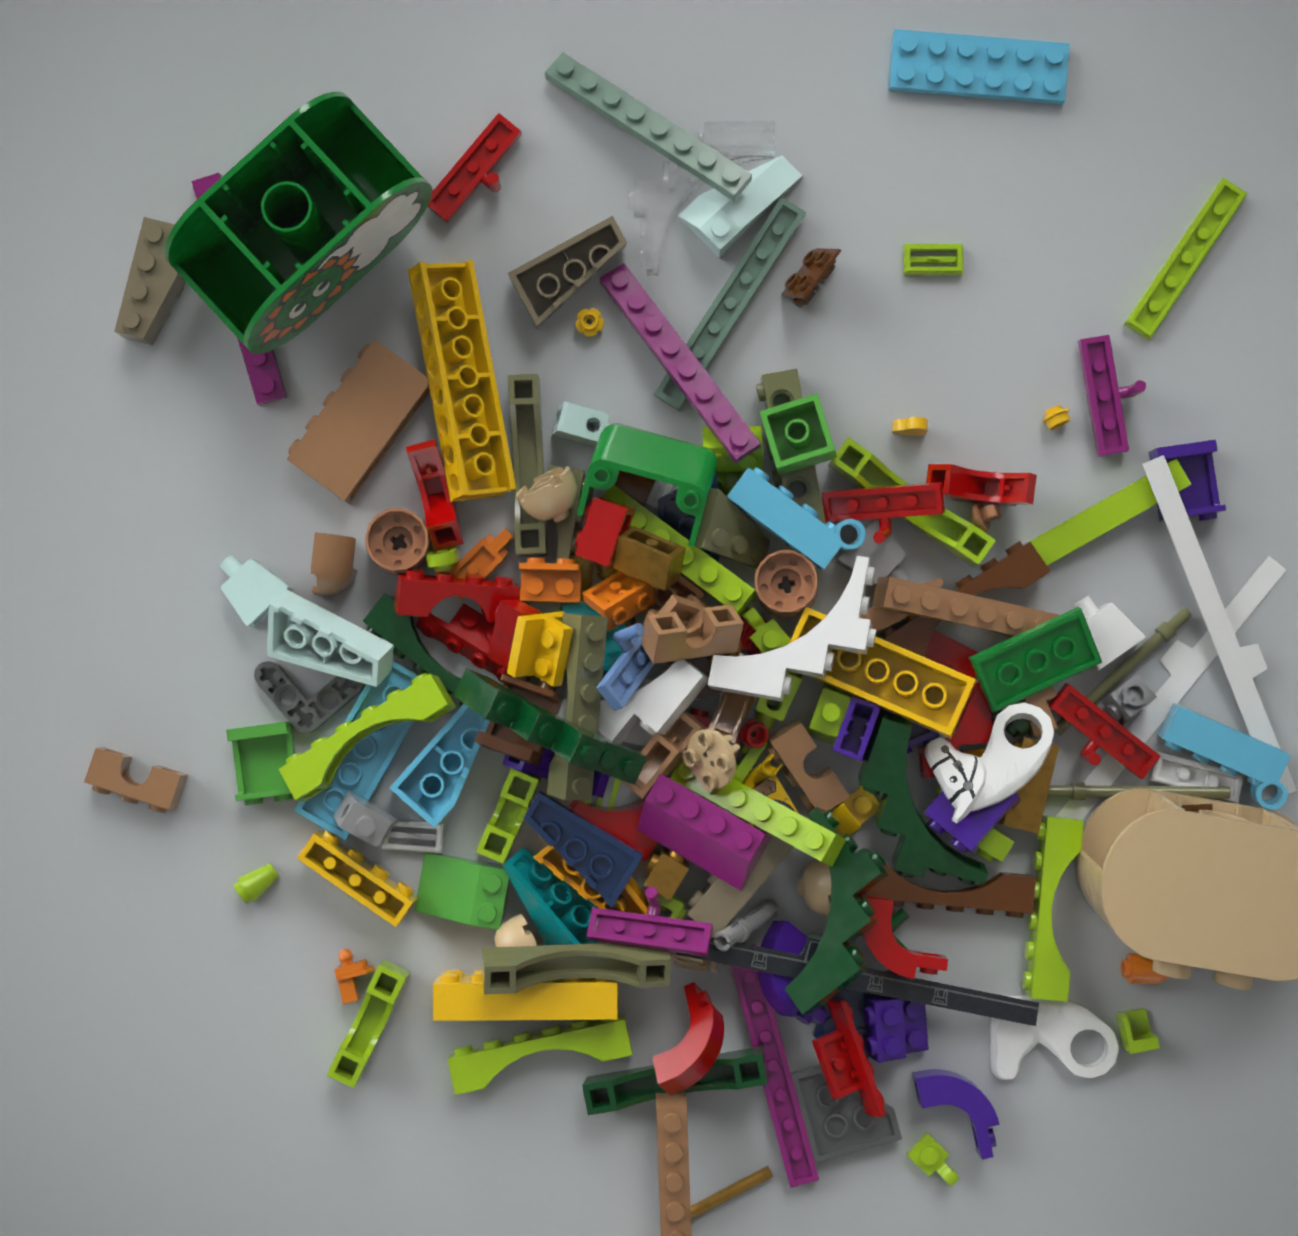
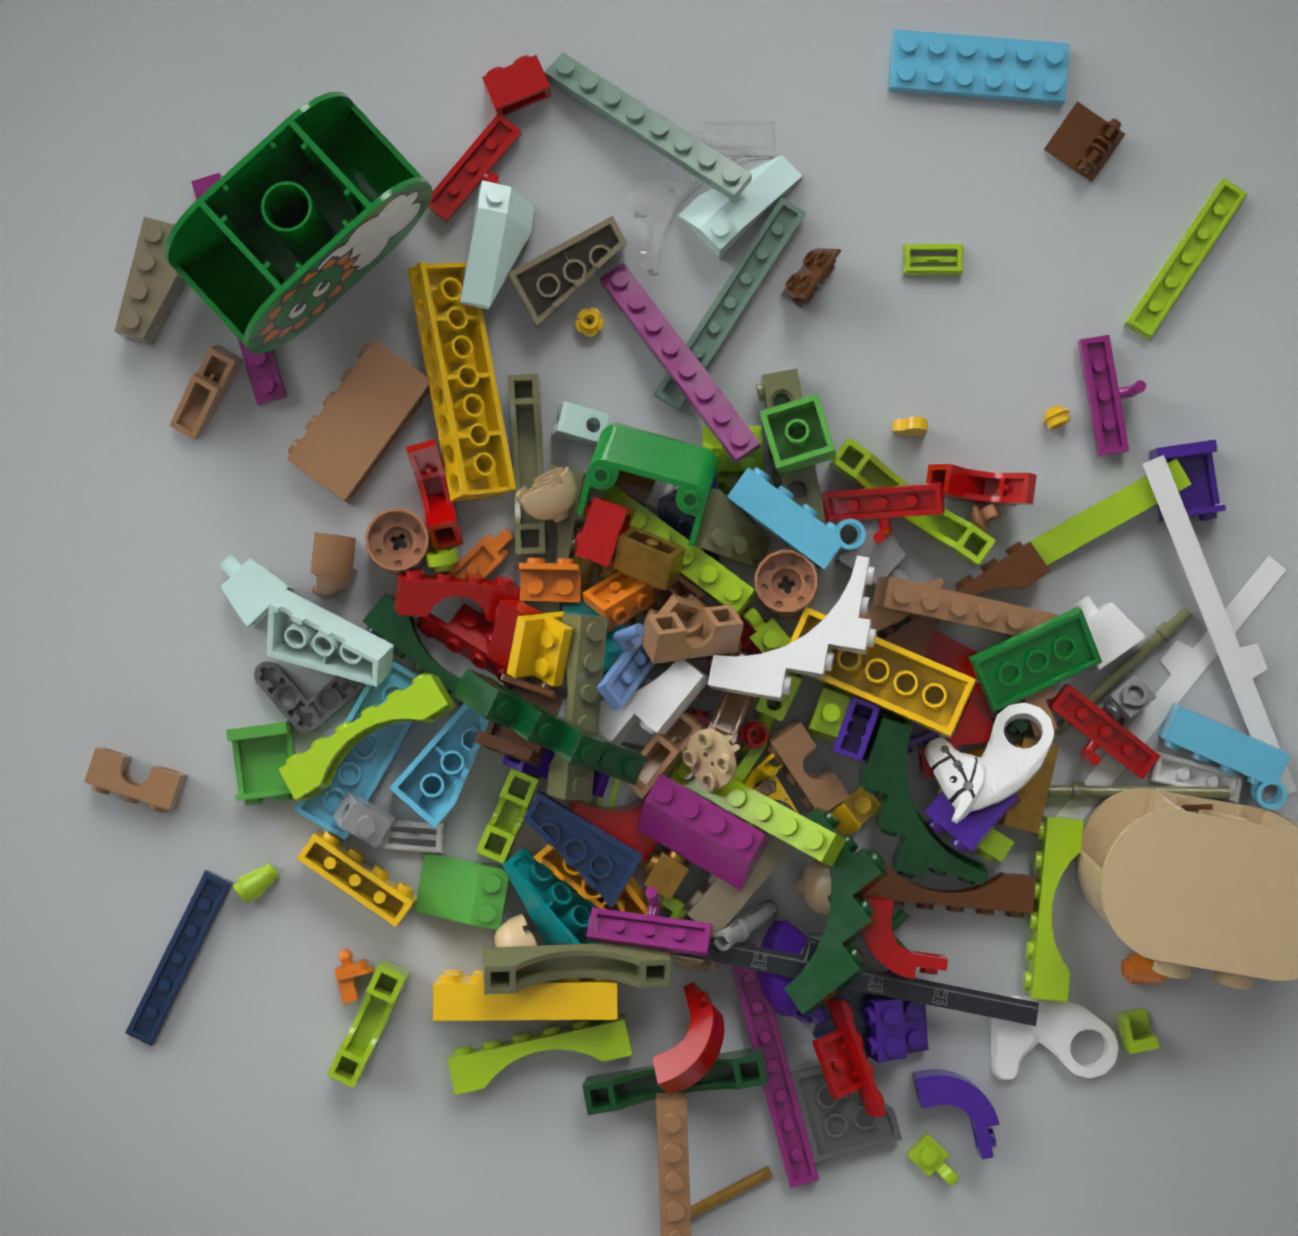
(179, 957): none -> dark blue tile
(206, 391): none -> medium nougat slope
(497, 237): none -> light aqua wedge
(516, 85): none -> red brick
(1085, 141): none -> reddish brown hinge

